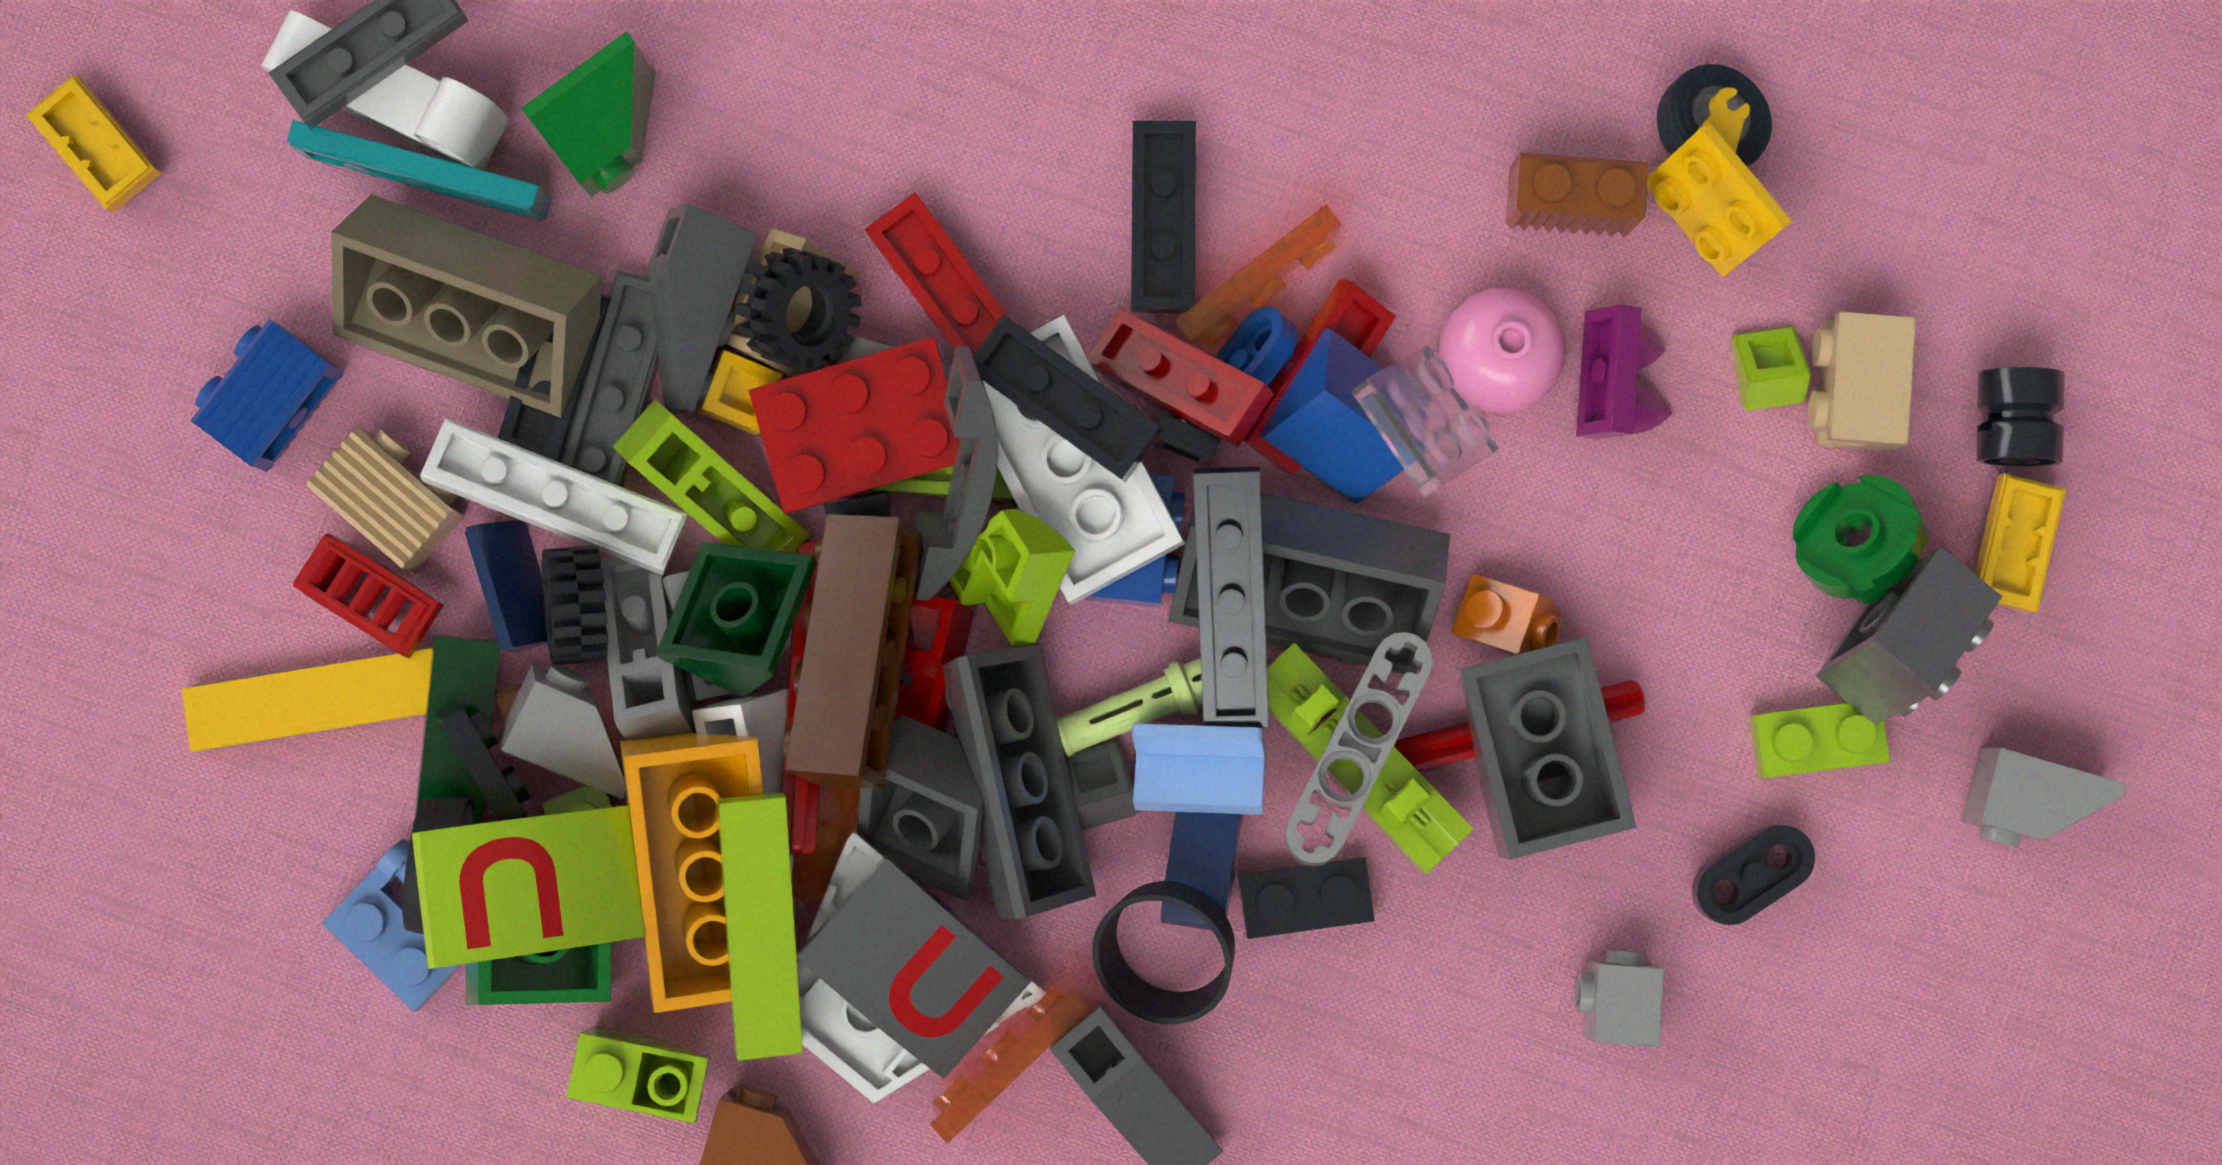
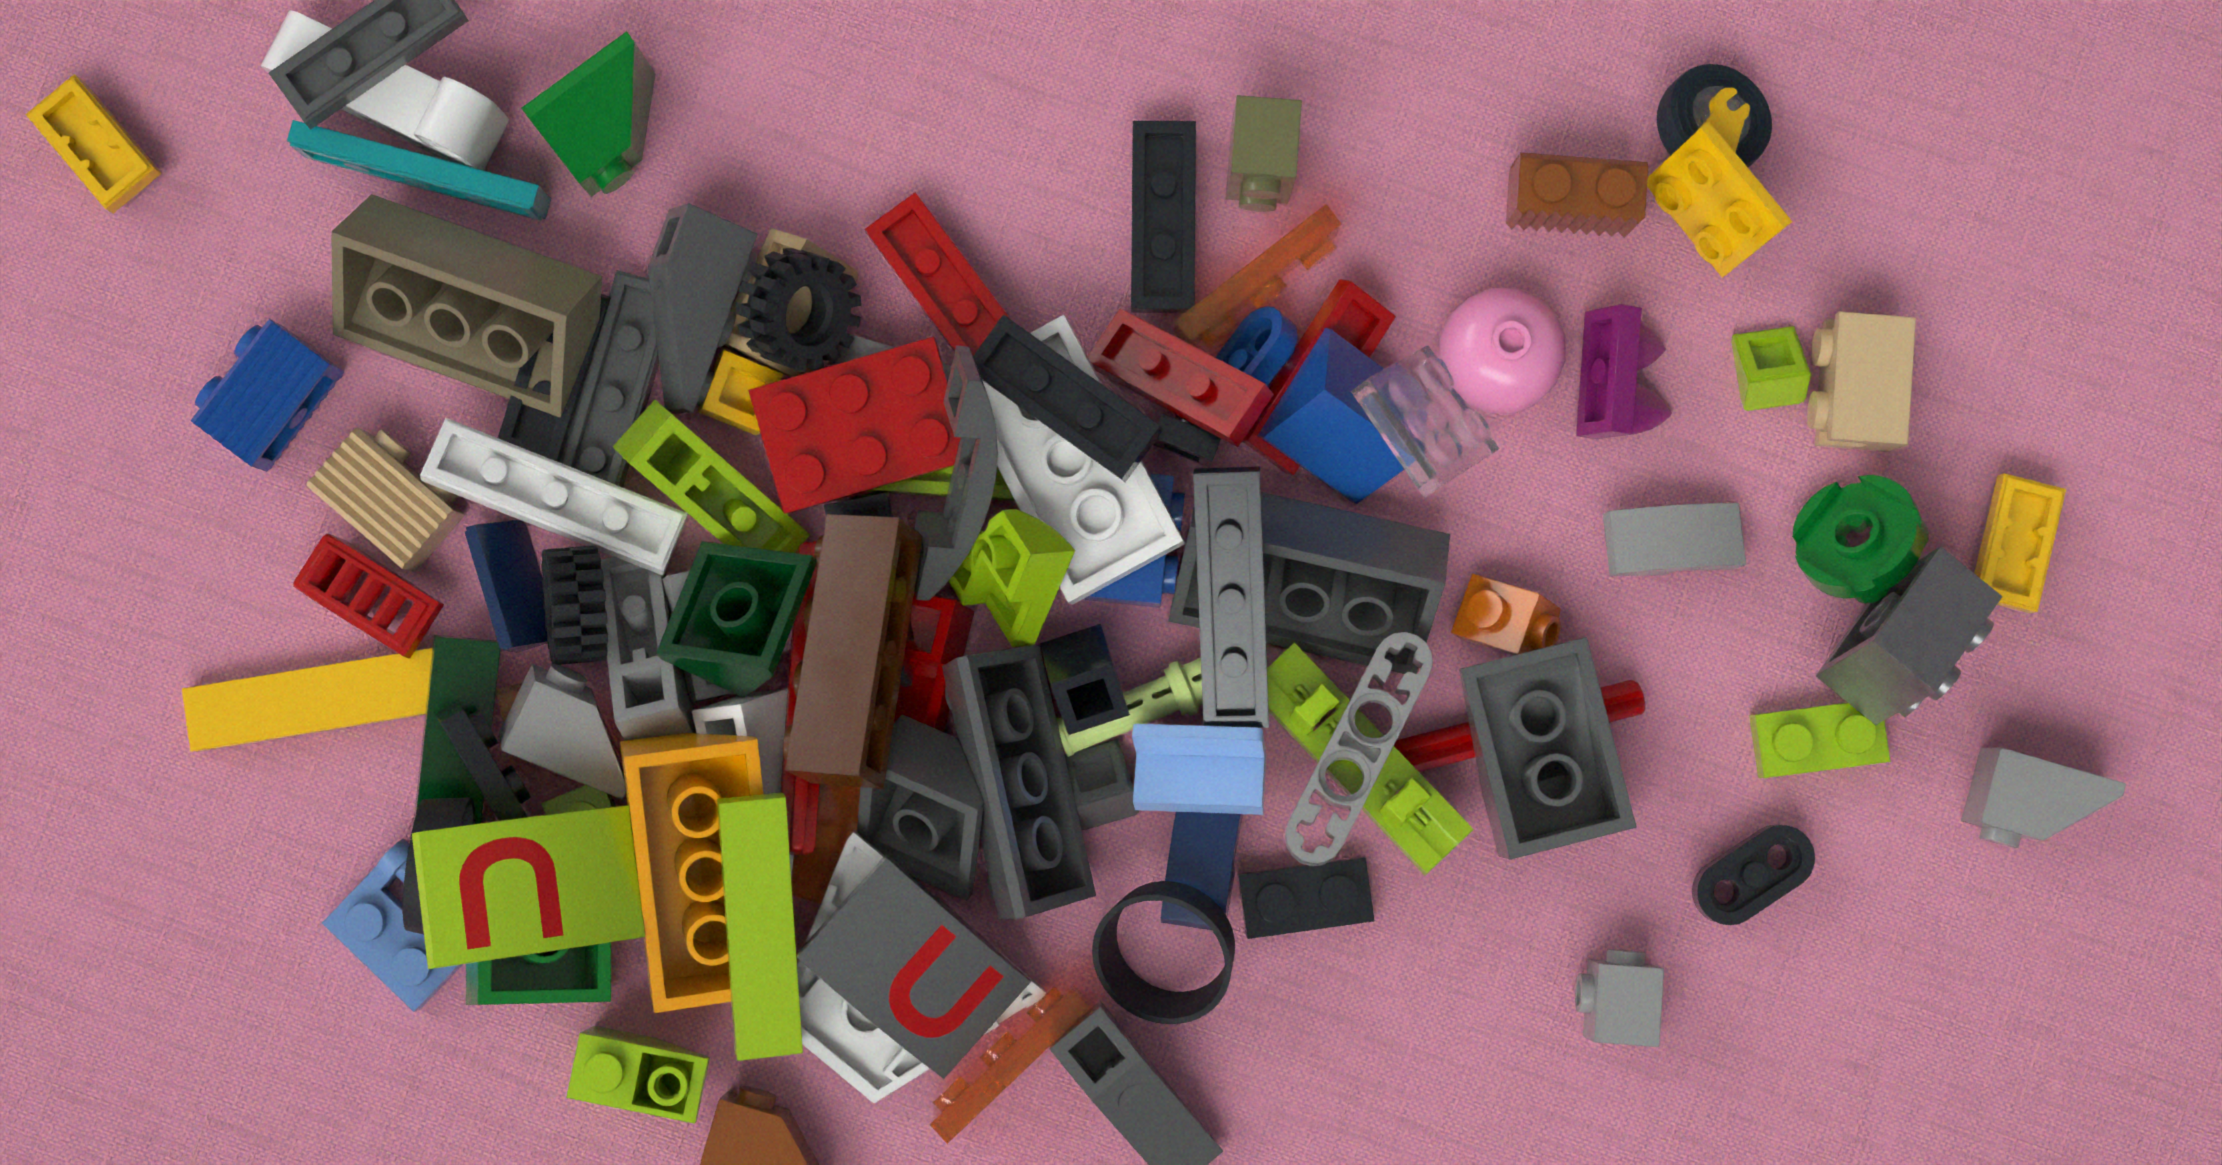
(1084, 679): none -> black brick
(1263, 152): none -> olive brick
(1674, 539): none -> light grey slope
(2020, 416): black wheel -> none

